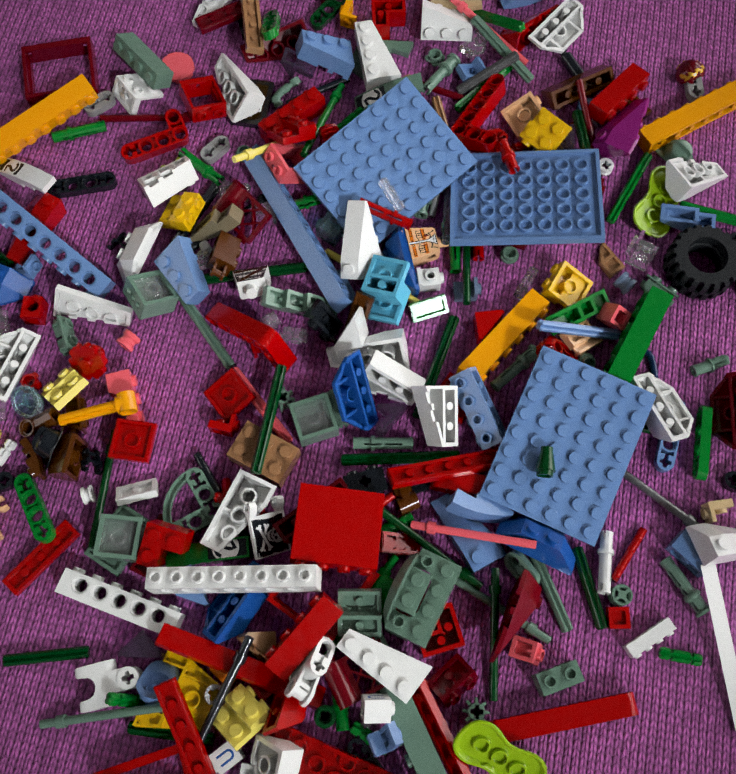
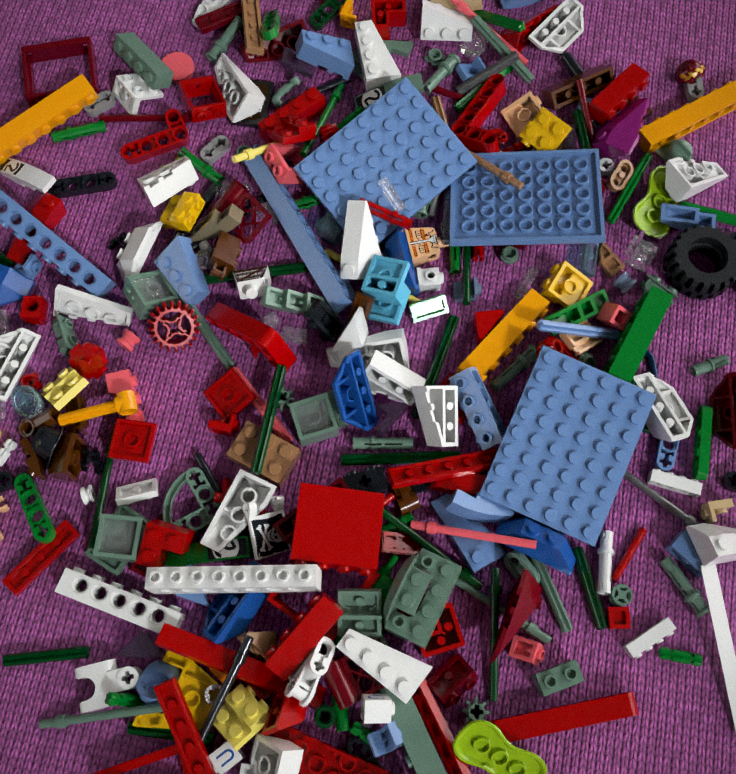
(169, 333): none -> red gear
(220, 46): none -> sand green pin
(506, 176): none -> medium nougat bar
(508, 156): red pin -> none
(545, 464): dark green cone -> none
(584, 257): none -> clear light blue panel
(618, 179): none -> medium nougat plate
(674, 483): none -> white piece

